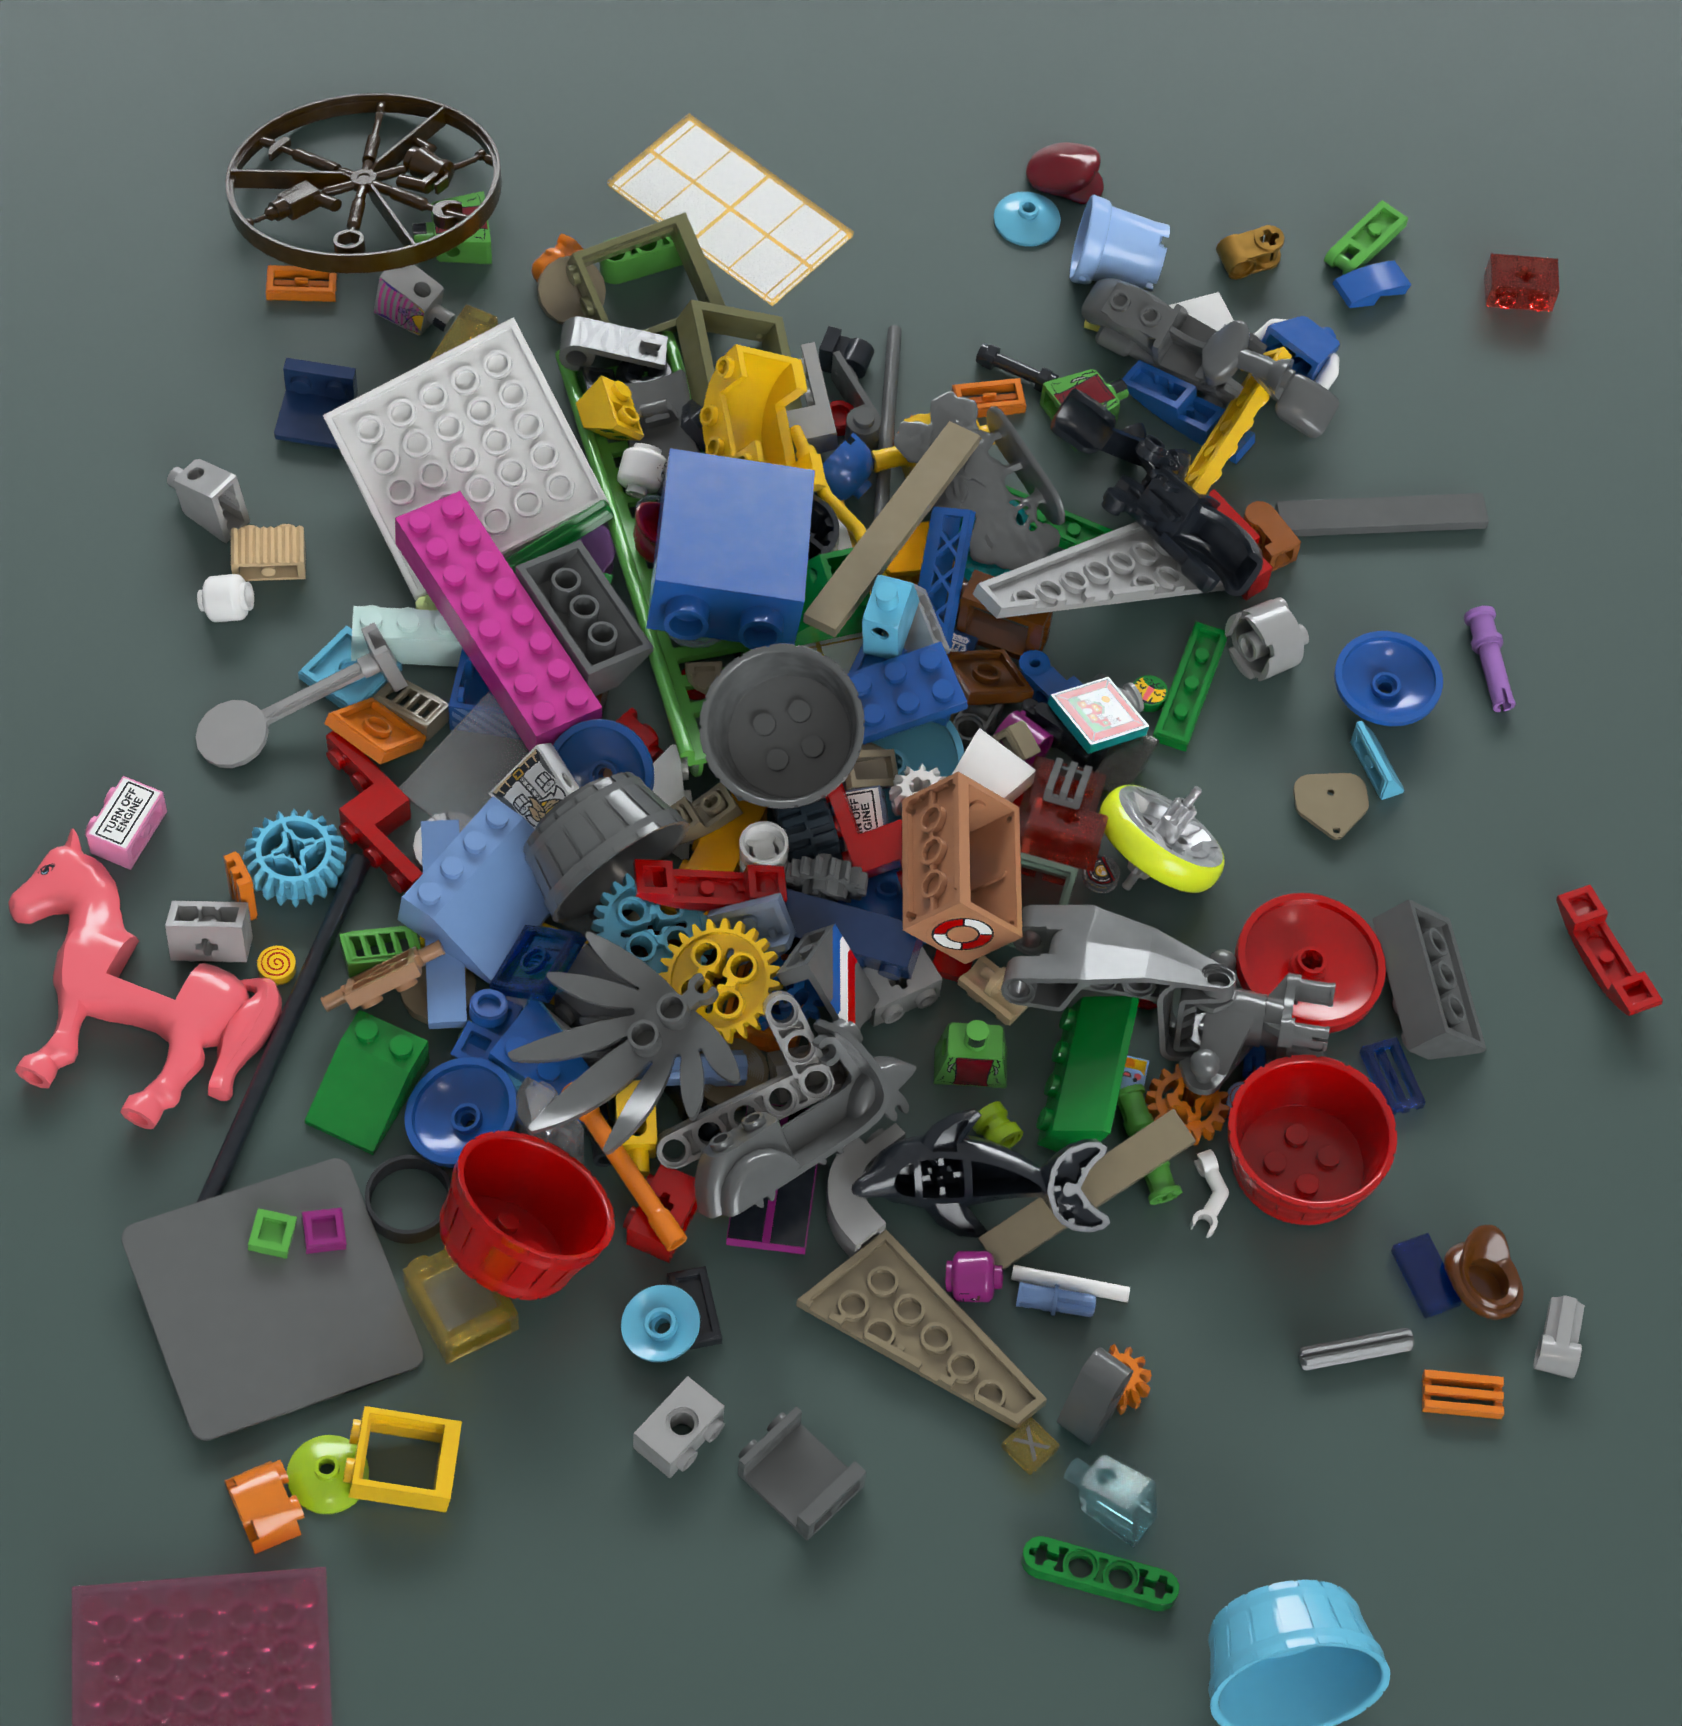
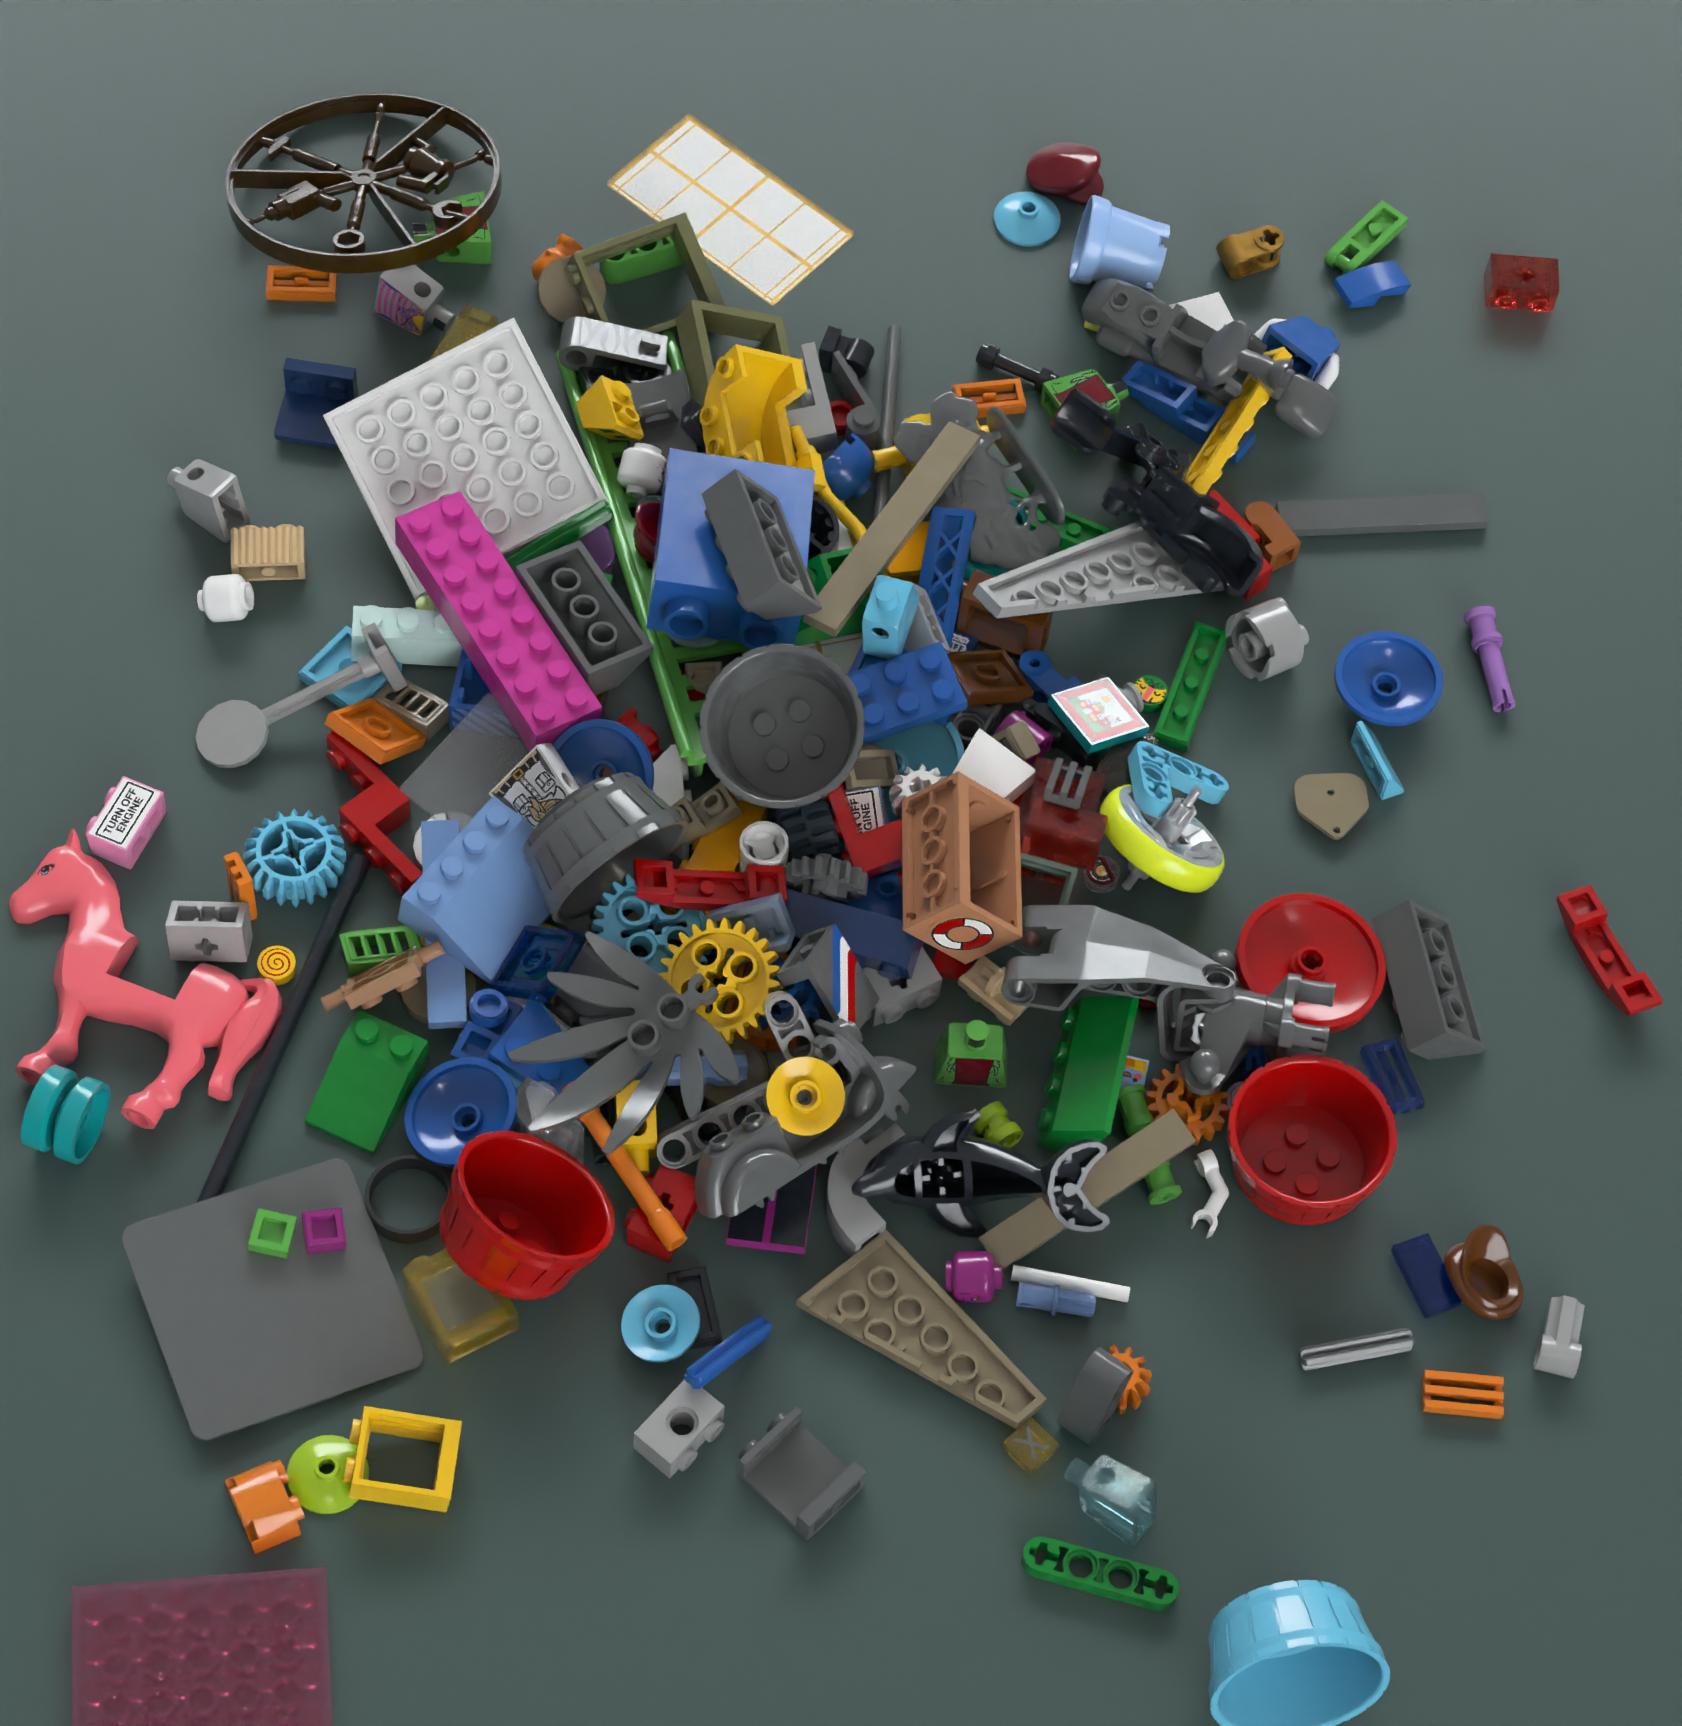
(65, 1114): none -> teal wheel
(728, 1352): none -> blue axle
(759, 549): none -> dark grey slope
(819, 1081): none -> yellow dish
(1157, 770): none -> medium azure beam

